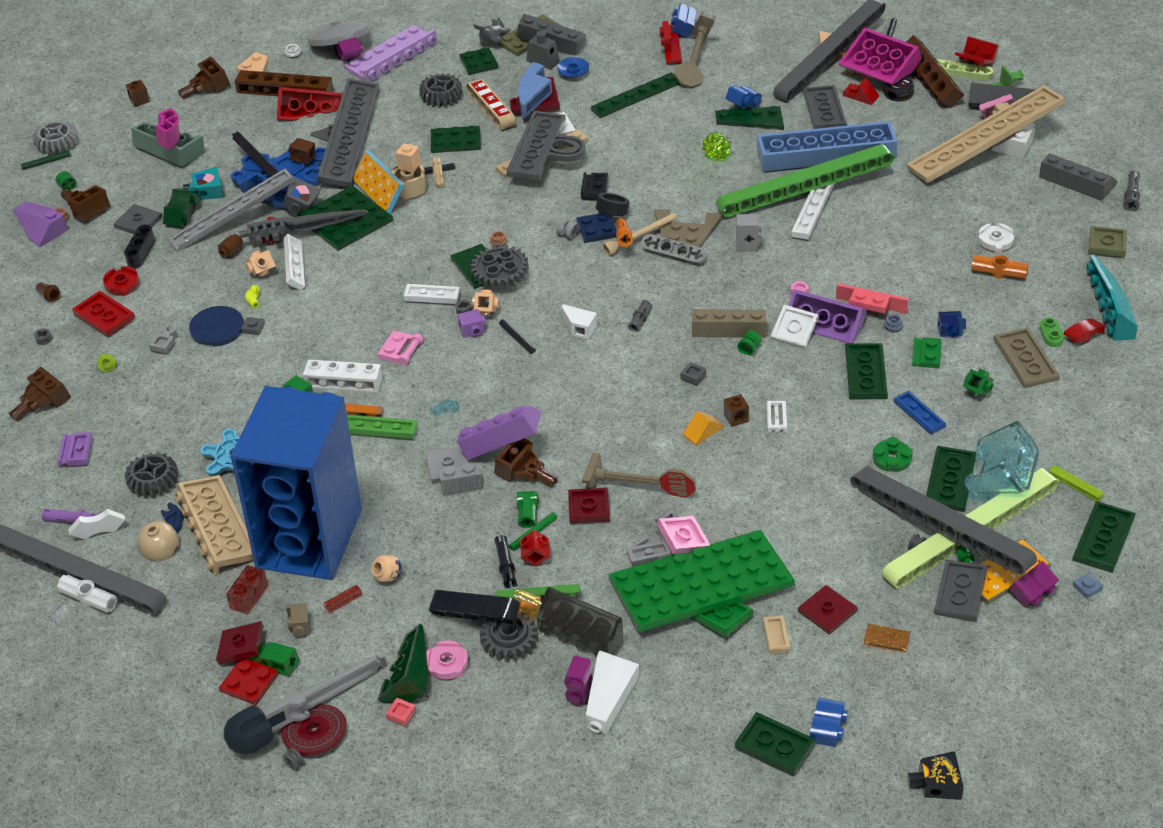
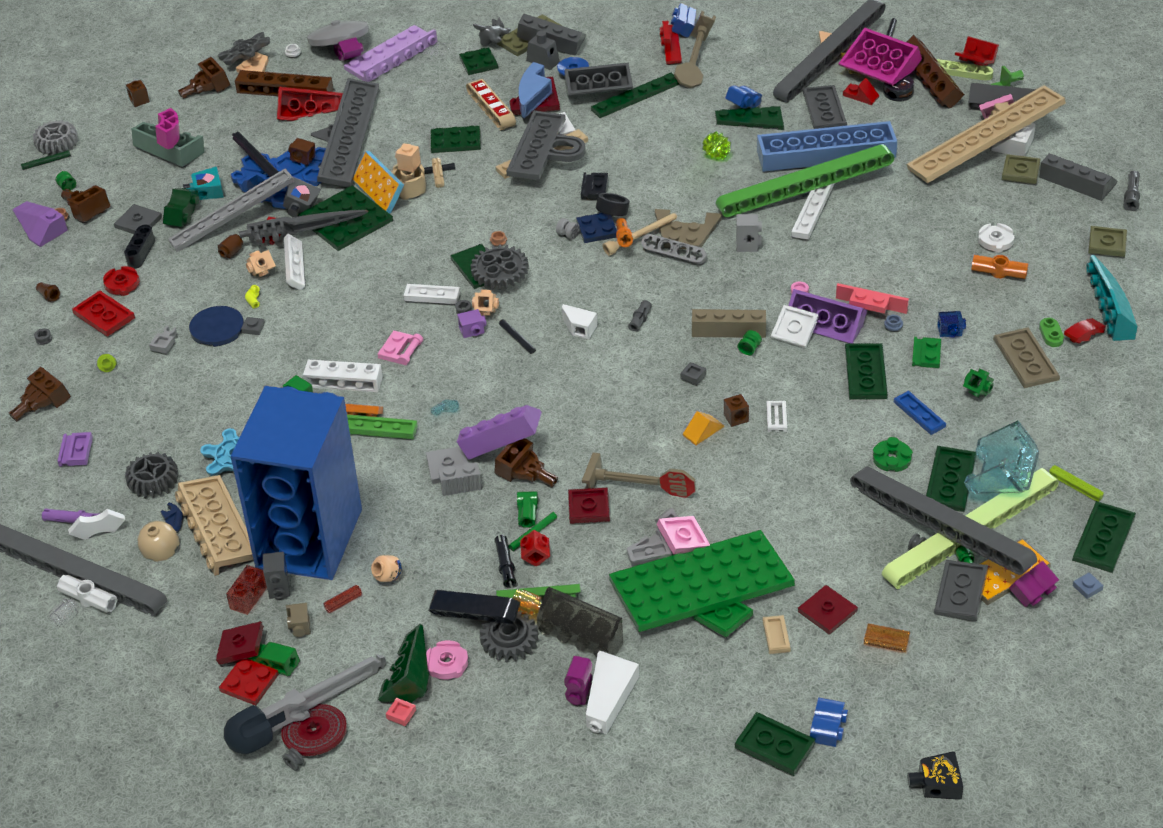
(244, 48): none -> dark grey plate
(276, 575): none -> dark grey brick
(440, 90): dark grey gear -> none
(598, 79): none -> dark grey slope
(1021, 169): none -> olive plate

